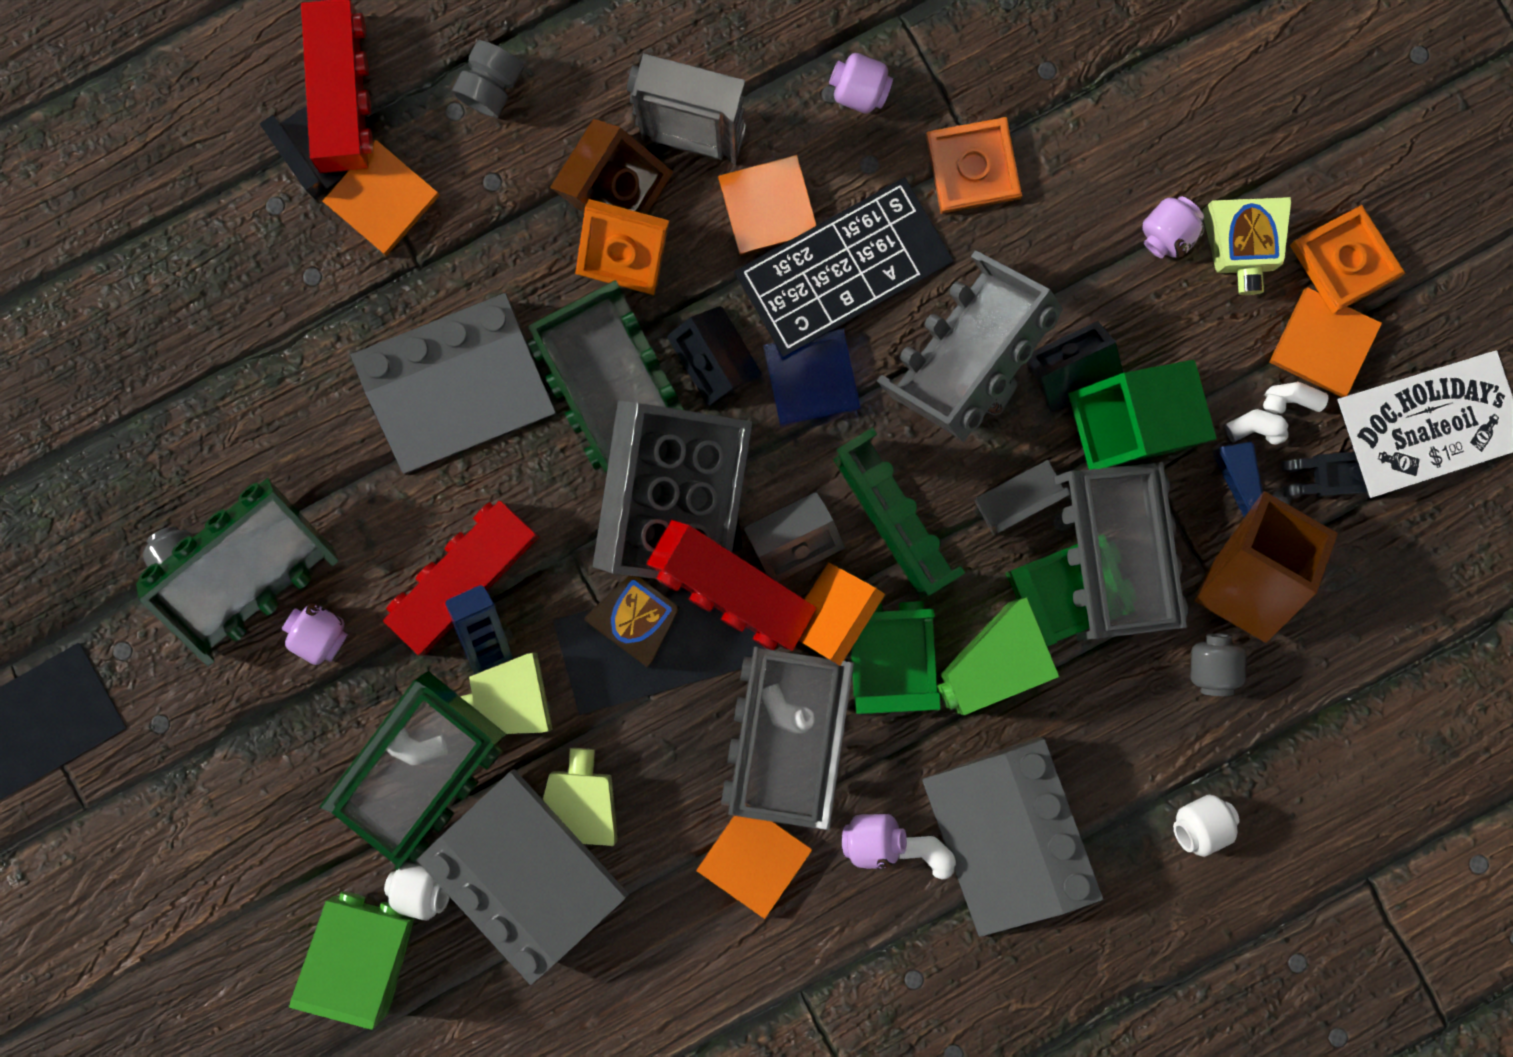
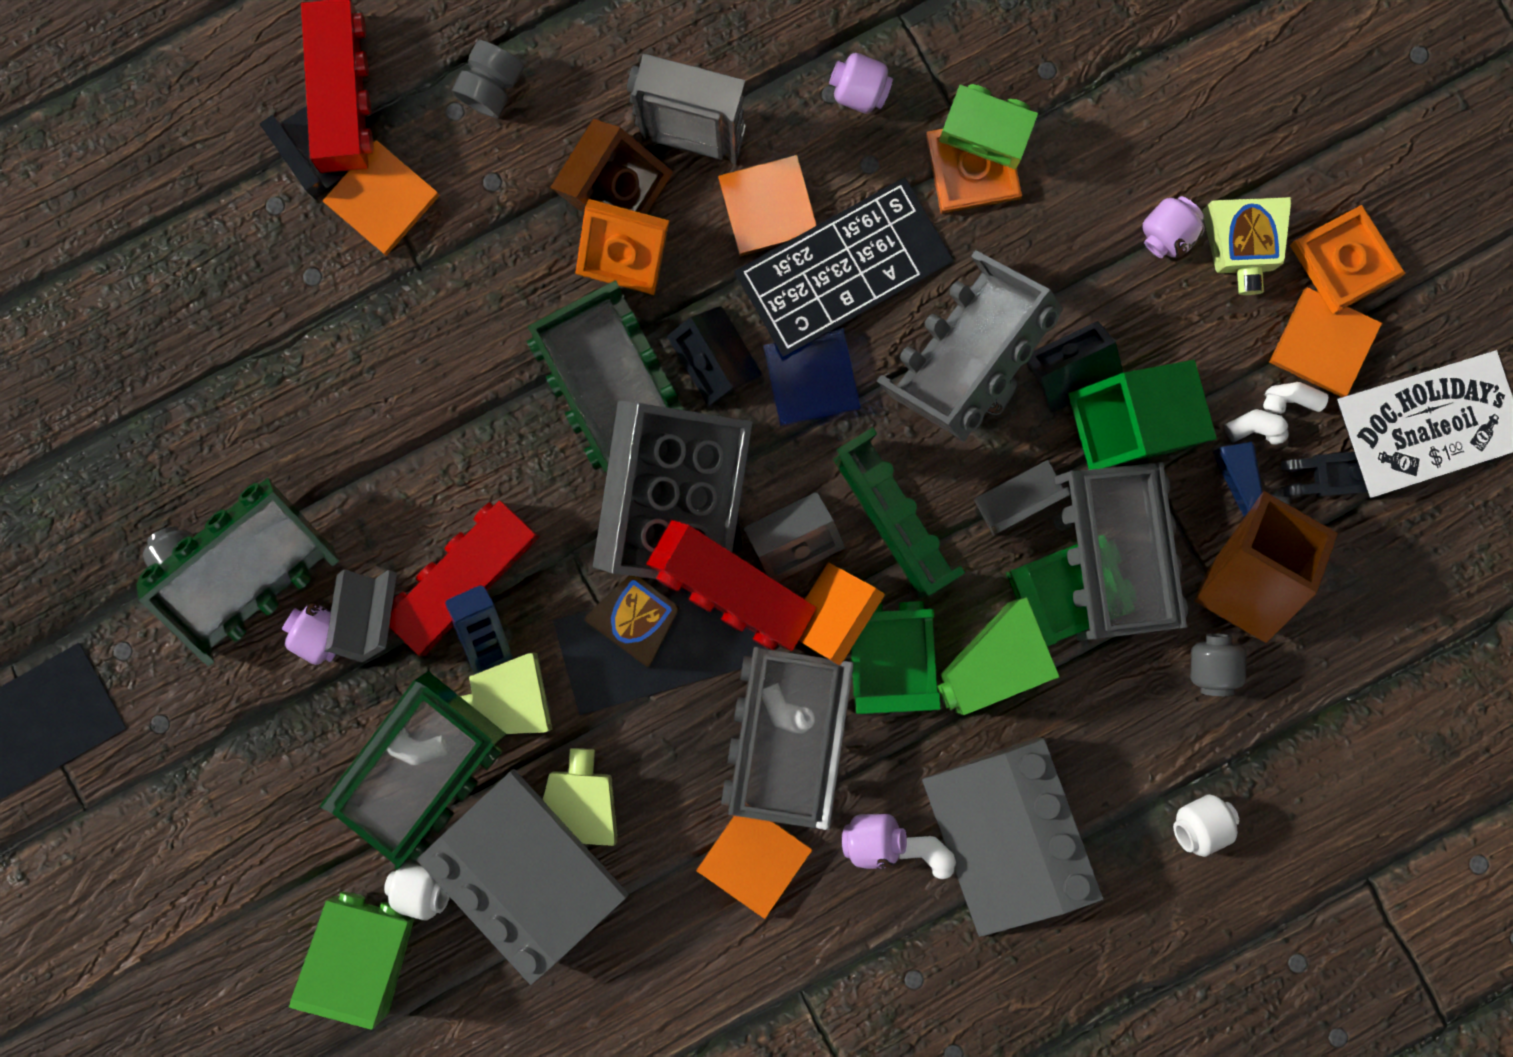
(360, 615): none -> dark grey panel
(453, 383): dark grey slope -> none
(988, 125): none -> bright green brick

